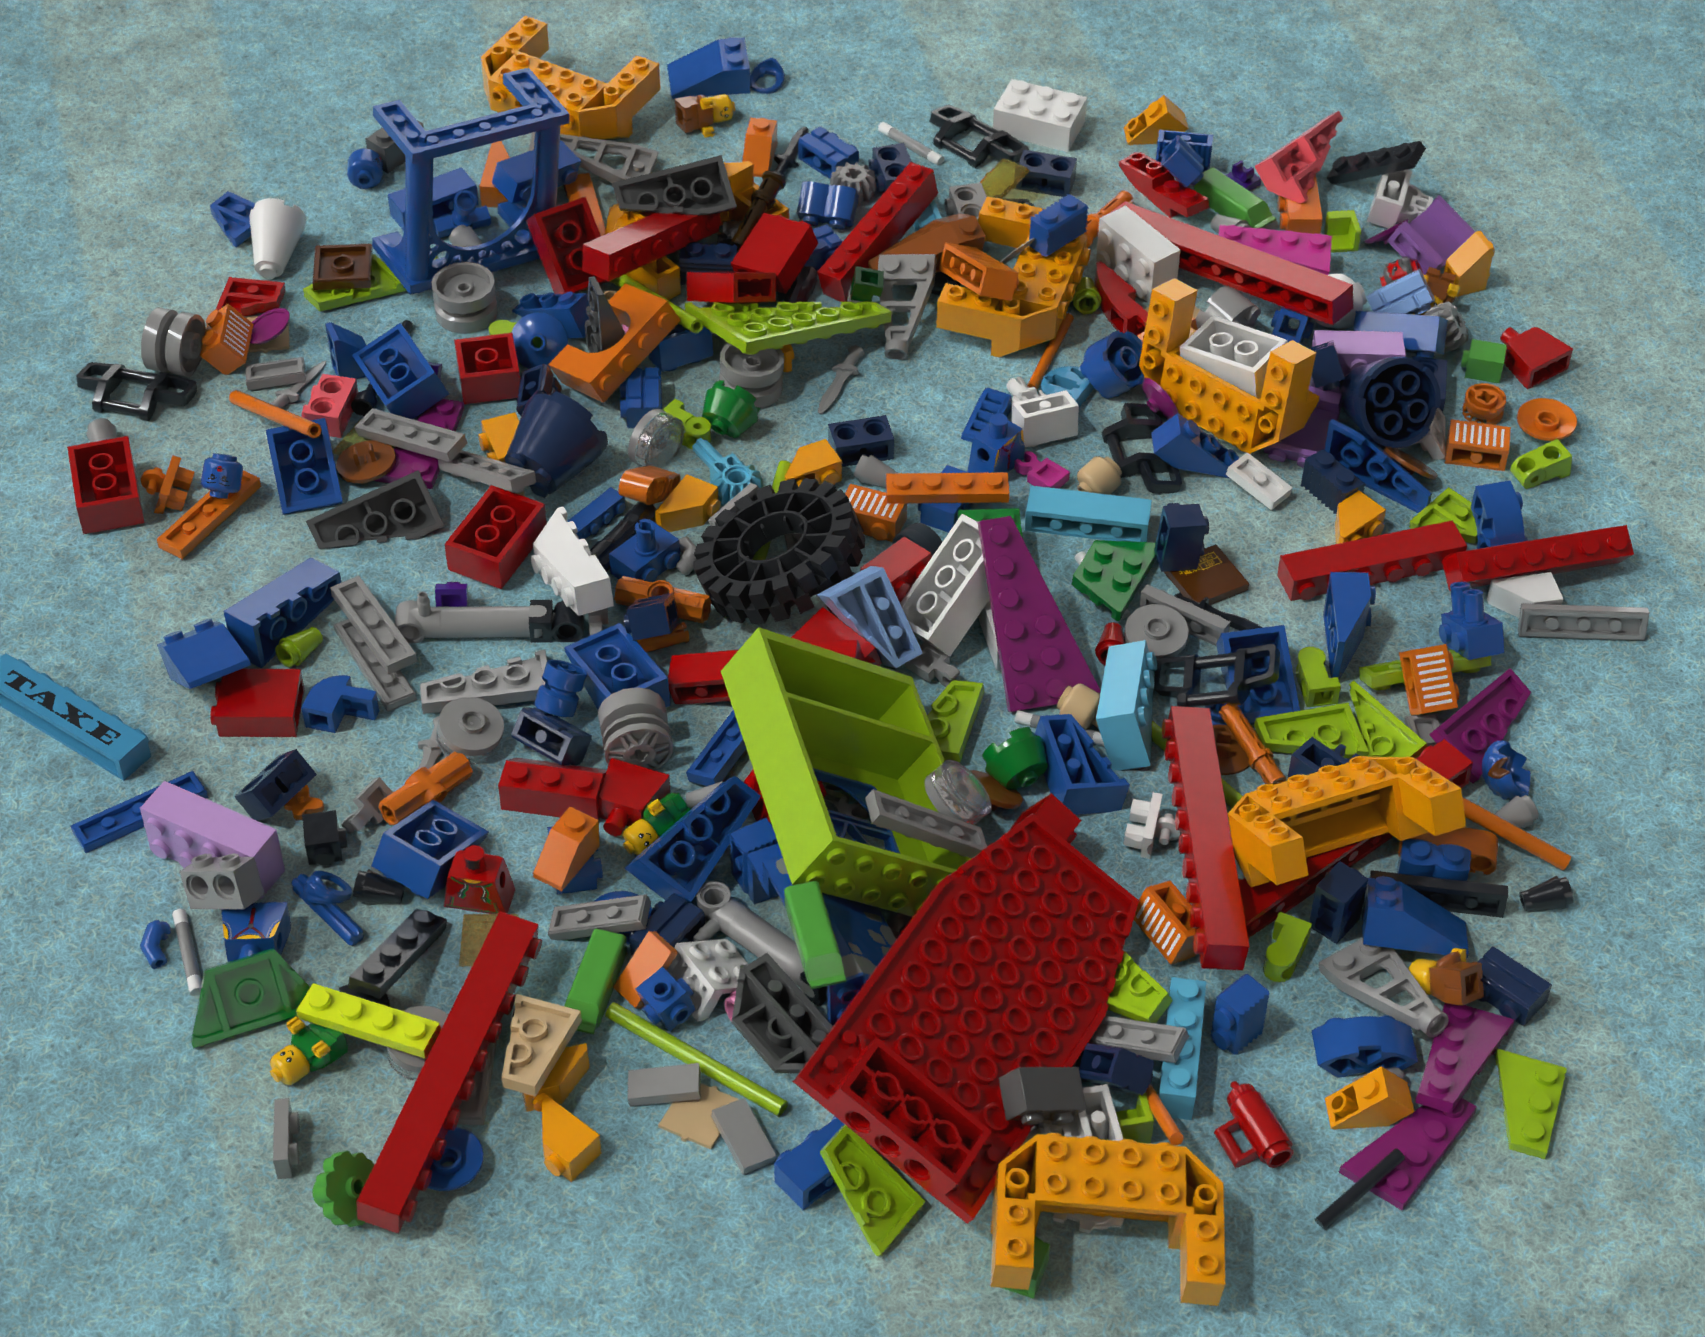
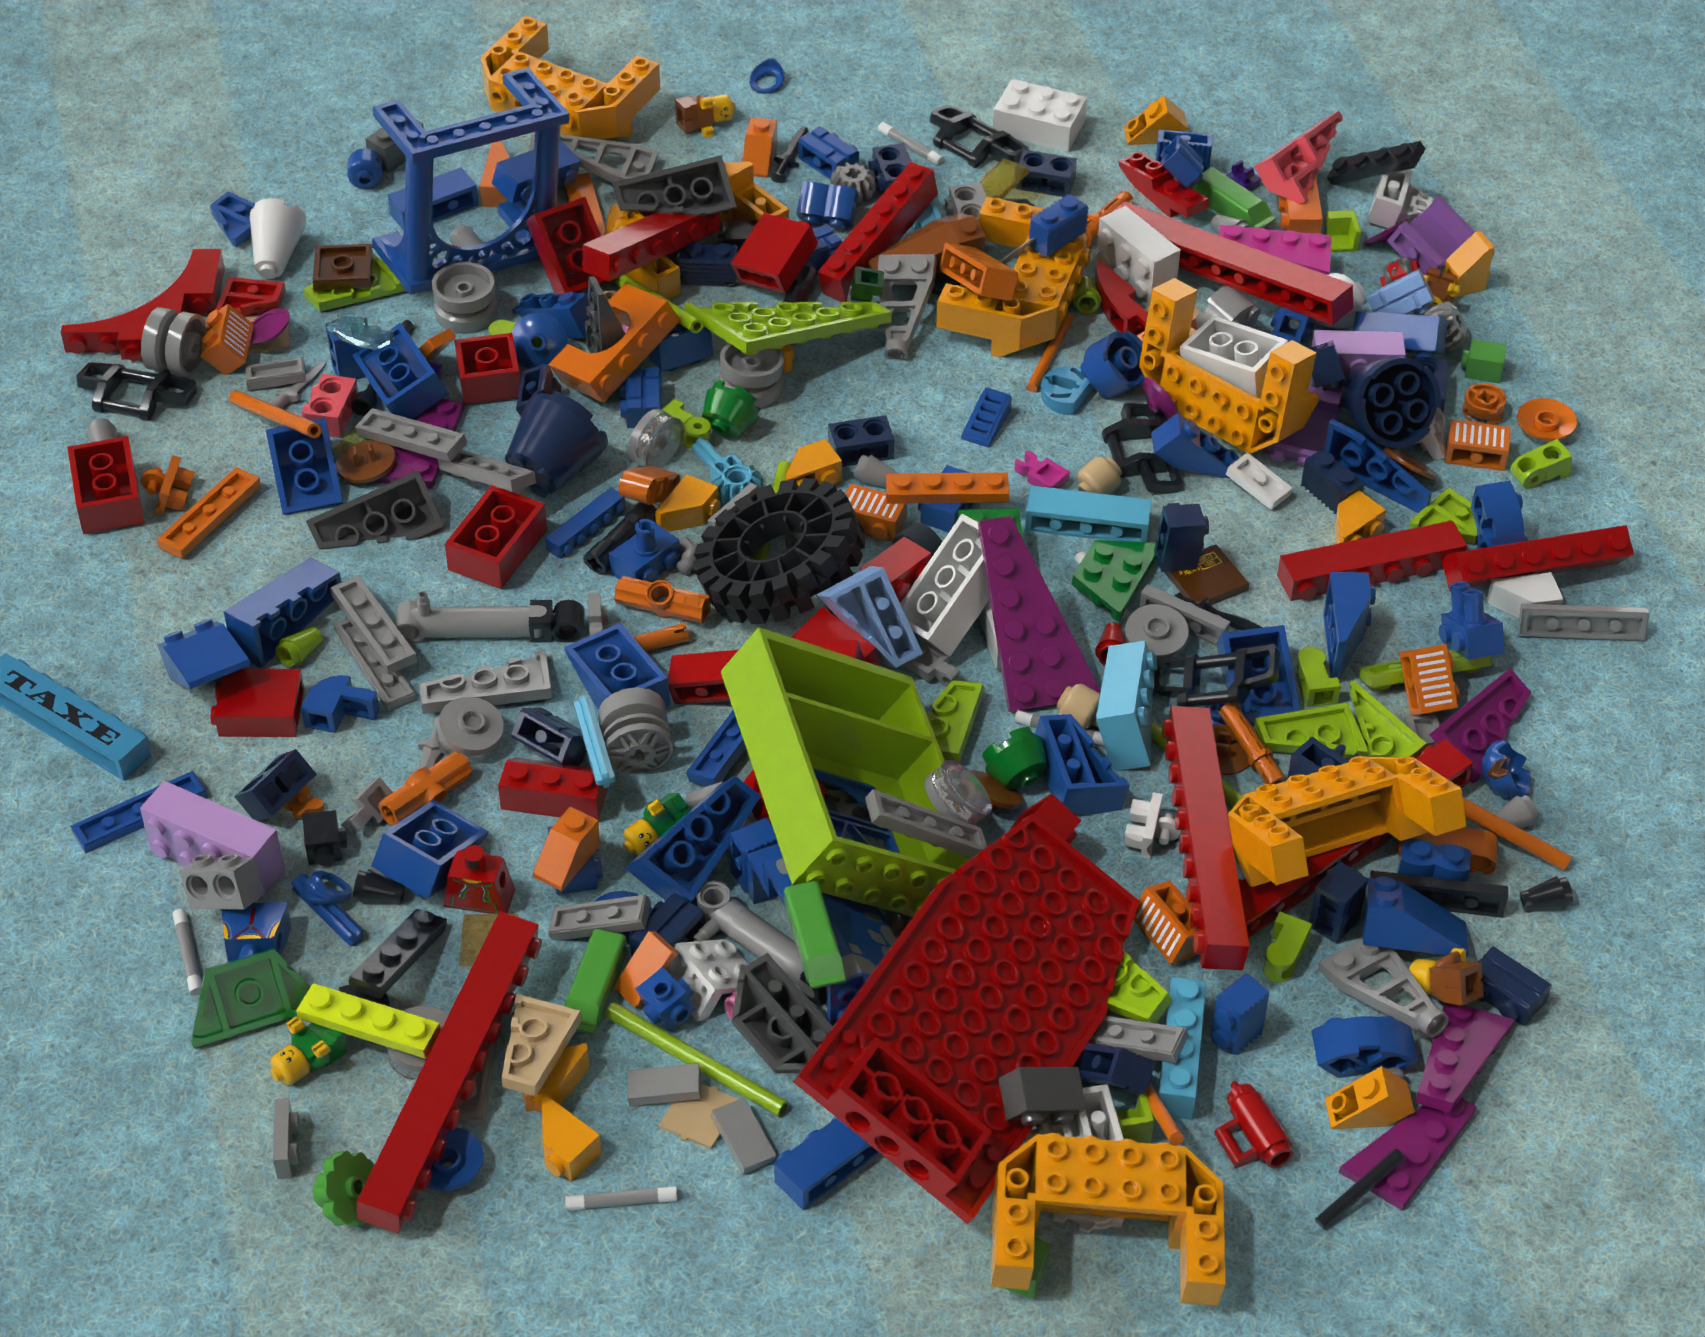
(149, 945): blue arm -> none
(193, 292): none -> red arch
(221, 475): blue head -> none
(357, 332): none -> clear light blue slope
(437, 344): none -> orange tile
(451, 595): dark purple tile -> none
(463, 214): blue bar -> none
(497, 435): light orange slope -> none
(559, 692): blue wheel -> none
(570, 567): white wedge -> none
(594, 742): none -> medium azure axle
(621, 1198): none -> light grey bar
(627, 793): red torso -> none
(652, 617): dark blue brick -> none
(711, 70): blue slope -> none
(731, 287): red brick -> none
(762, 201): dark brown pin -> none
(842, 371): light grey sword -> none
(871, 1188): lime wing -> none
(997, 446): blue torso -> none
(1041, 415): white brick -> none
(1530, 1100): lime wing -> none
(1534, 355): red torso -> none

